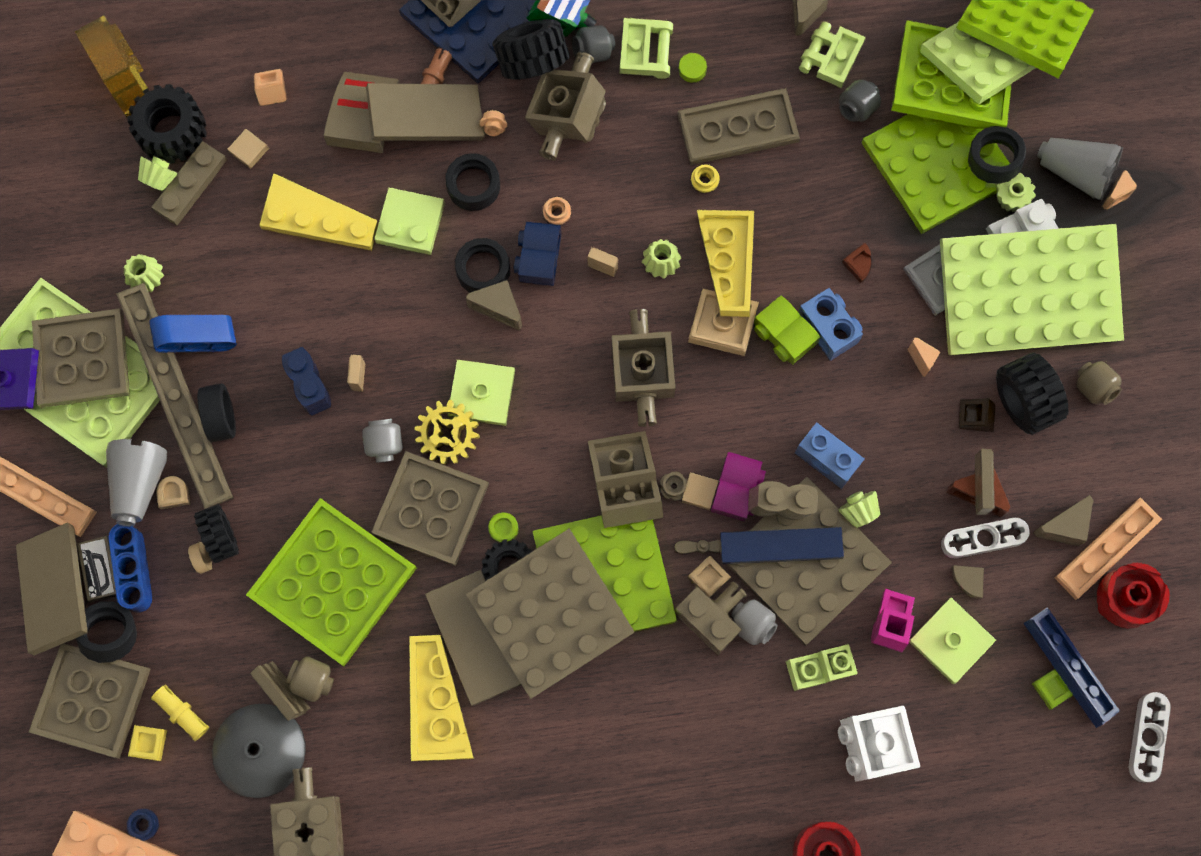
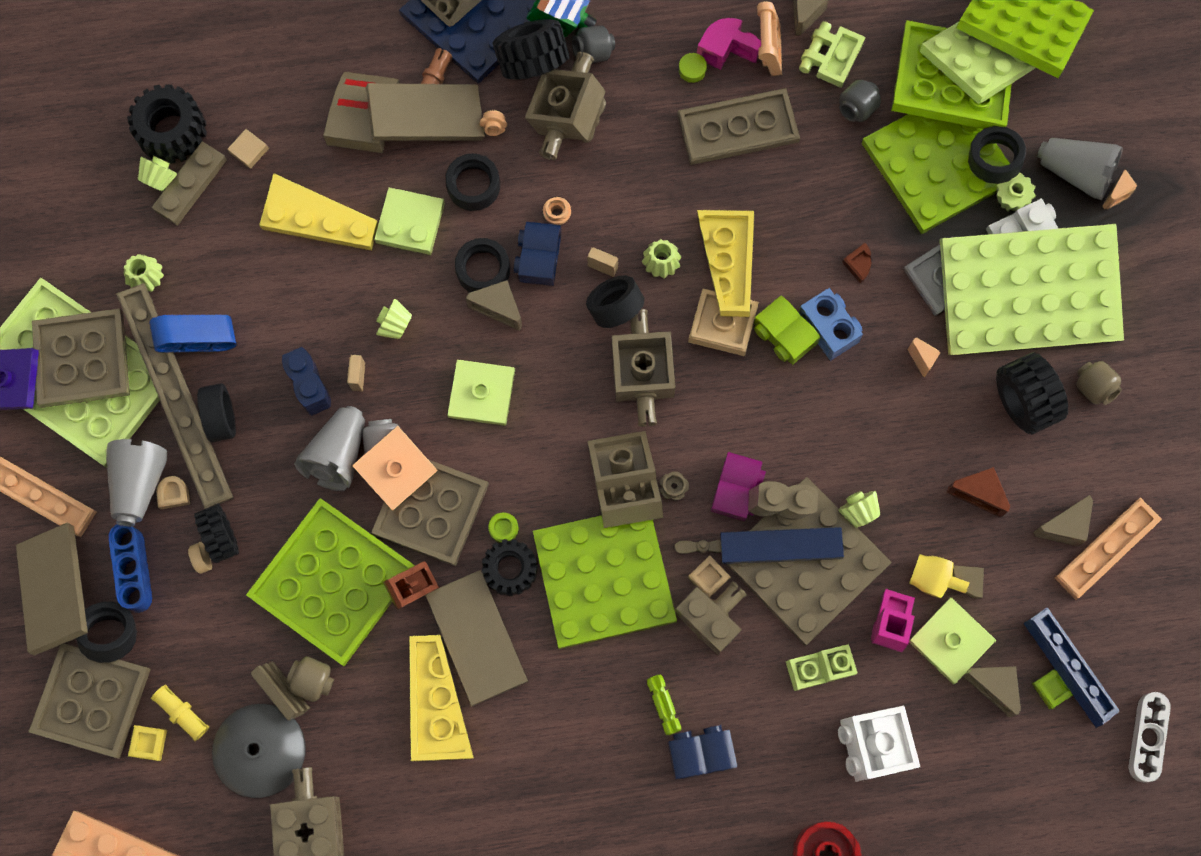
(97, 568): tile -> none
(113, 61): clear yellow wedge -> none
(134, 820): dark blue plate -> none
(270, 87): light nougat slope -> none
(334, 450): none -> light grey cone
(393, 320): none -> yellowish green piece
(394, 468): none -> light nougat plate
(410, 585): none -> copper slope
(435, 440): light yellow gear -> none
(550, 613): dark tan plate -> none
(615, 301): none -> black tyre
(637, 45): yellowish green plate -> none
(664, 704): none -> lime axle
(700, 491): tan tile -> none
(701, 753): none -> dark blue brick
(705, 171): light yellow plate -> none
(726, 37): none -> dark pink brick
(755, 621): light grey head -> none
(770, 48): none -> light nougat plate
(829, 455): medium blue brick -> none
(934, 576): none -> light yellow piece
(977, 414): dark brown slope -> none
(984, 481): dark tan tile -> none
(998, 685): none -> dark tan slope
(1004, 526): white beam -> none
(1146, 586): red brick -> none

